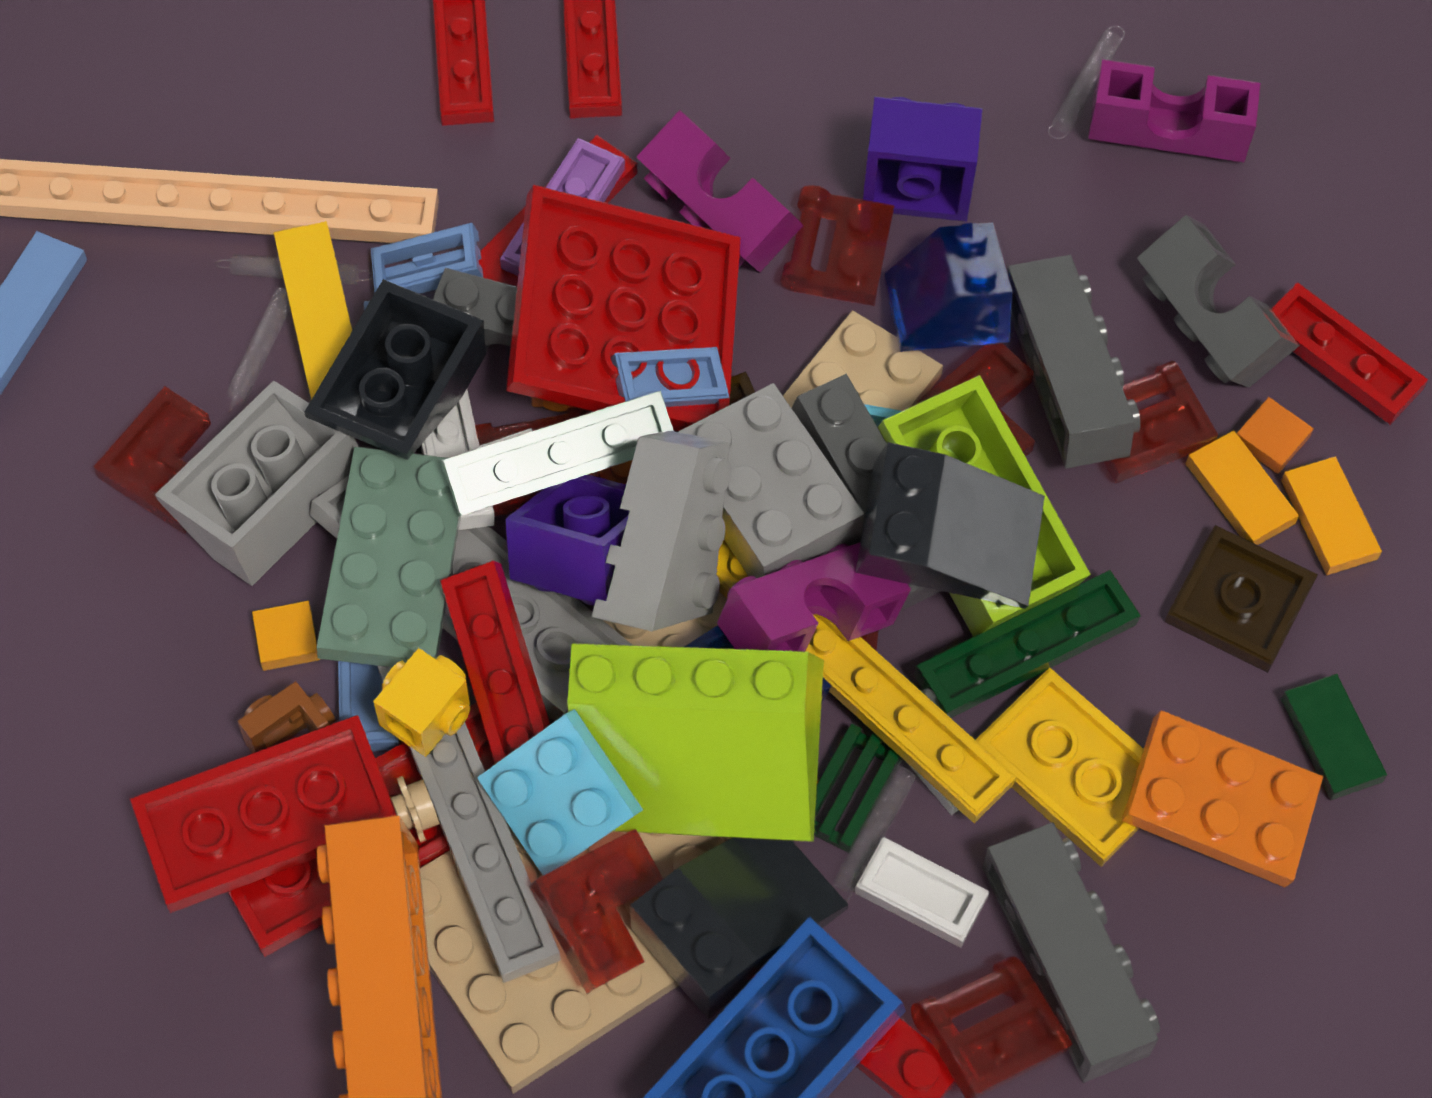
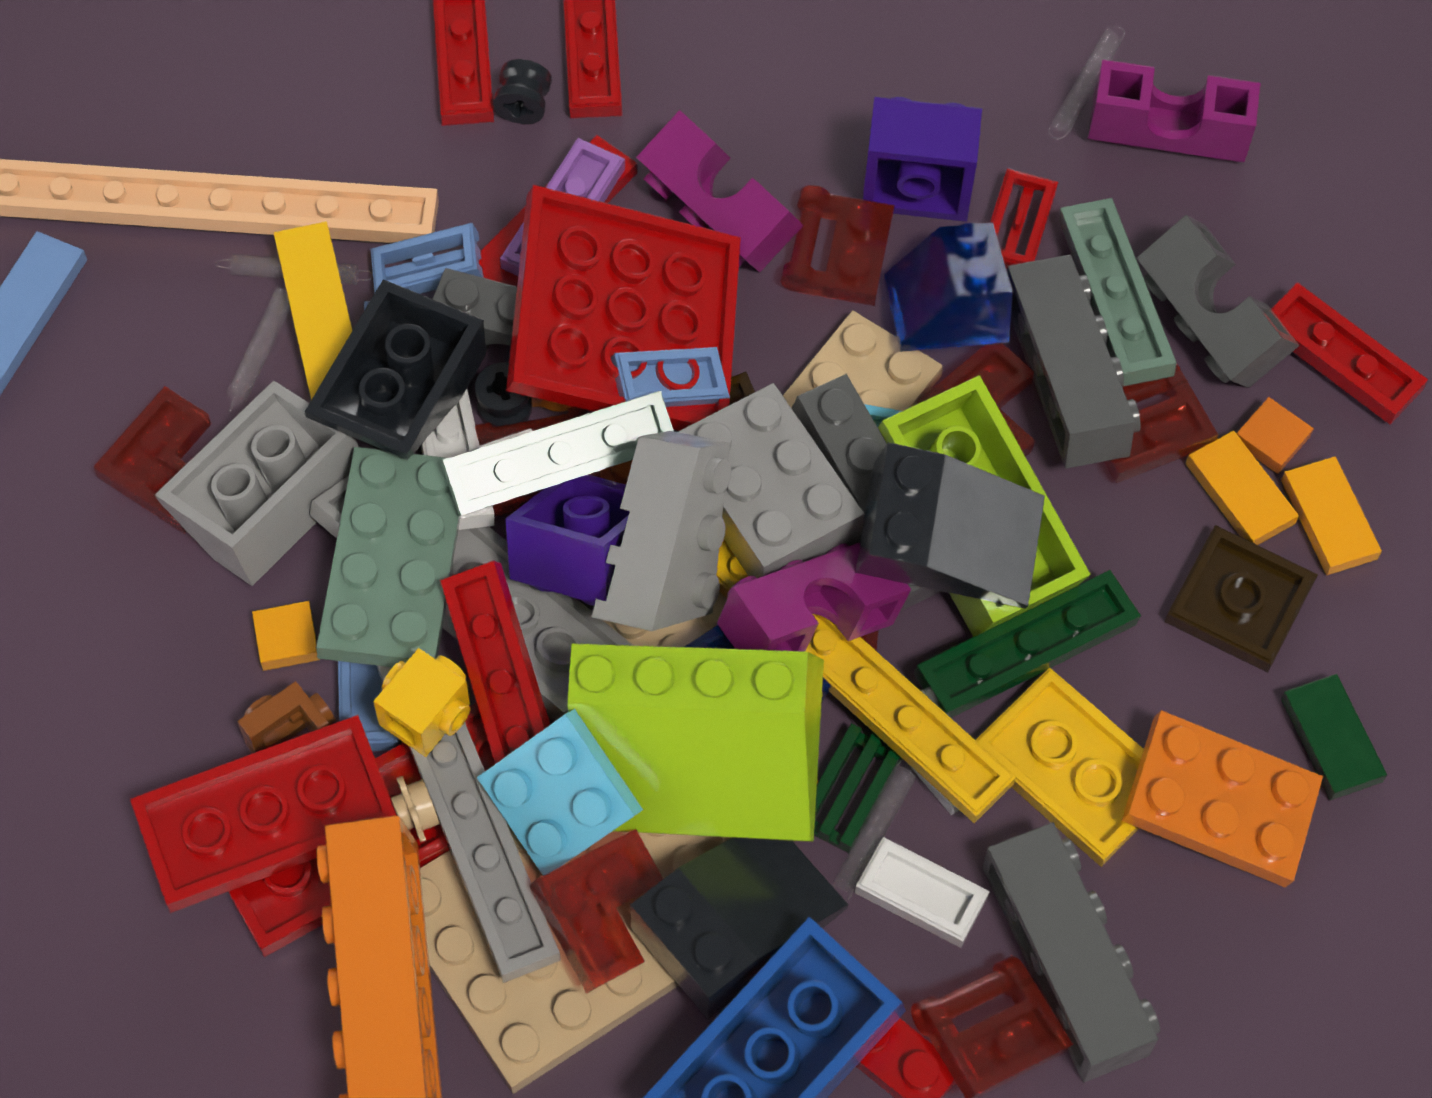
(500, 407): none -> black wheel
(522, 91): none -> black wheel
(1030, 184): none -> red tile
(1118, 290): none -> sand green plate

